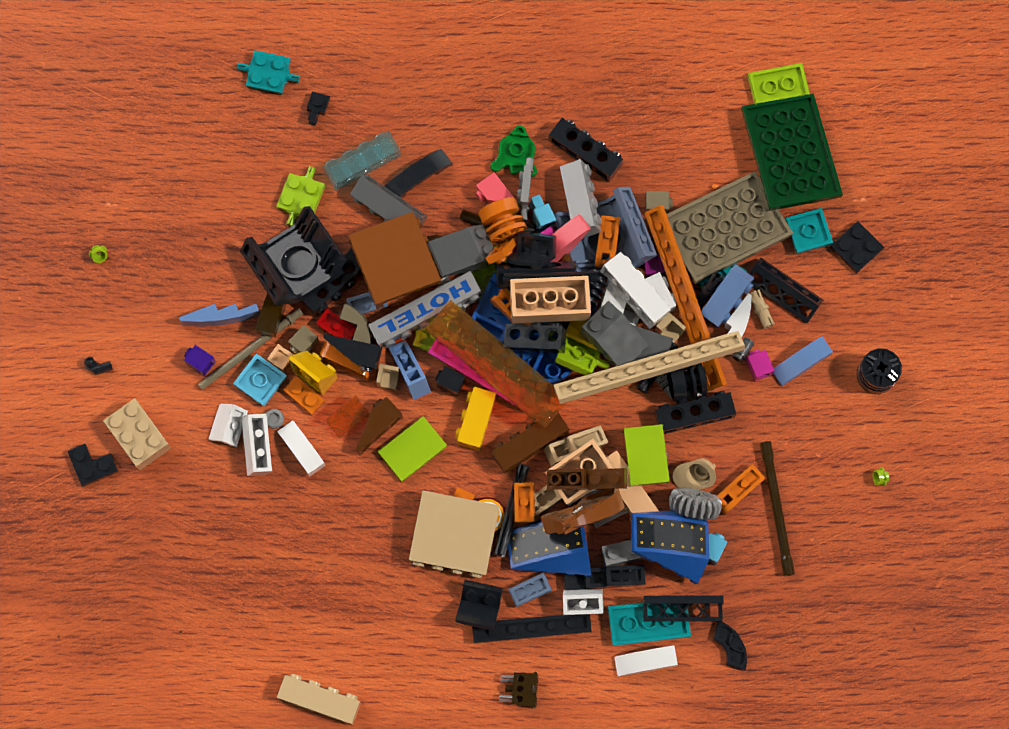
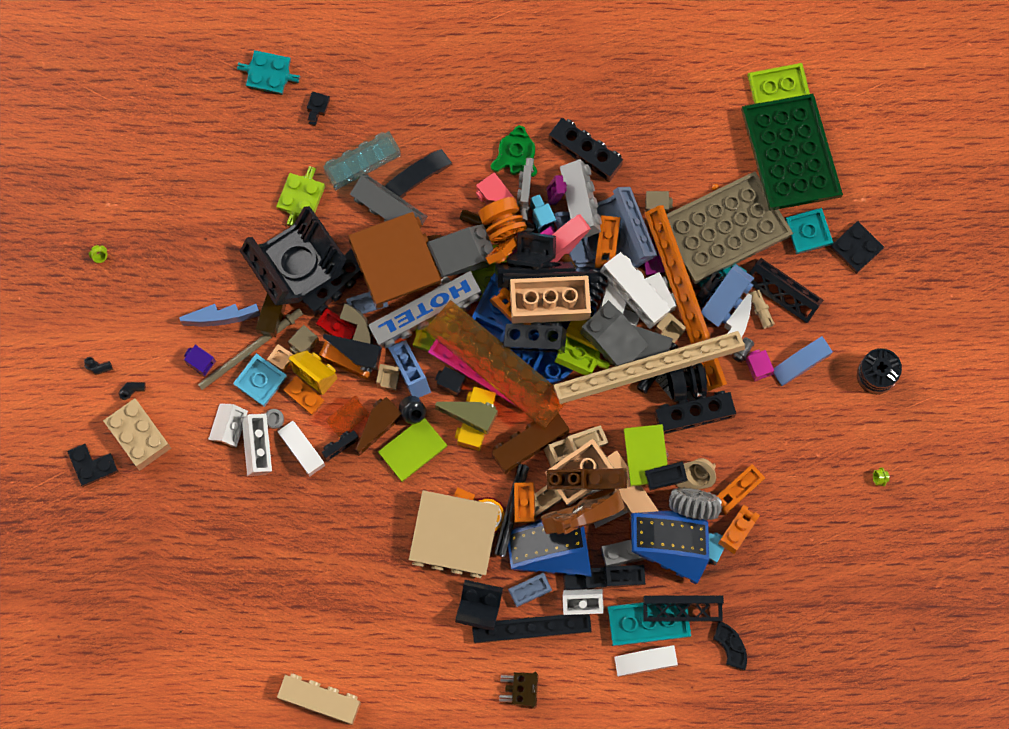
(130, 388): none -> black arm
(333, 449): none -> black plate
(412, 409): none -> black head
(474, 414): none -> olive slope
(556, 189): none -> magenta plate
(666, 476): none -> black tile
(738, 529): none -> orange plate
(768, 458): dark brown piece -> none

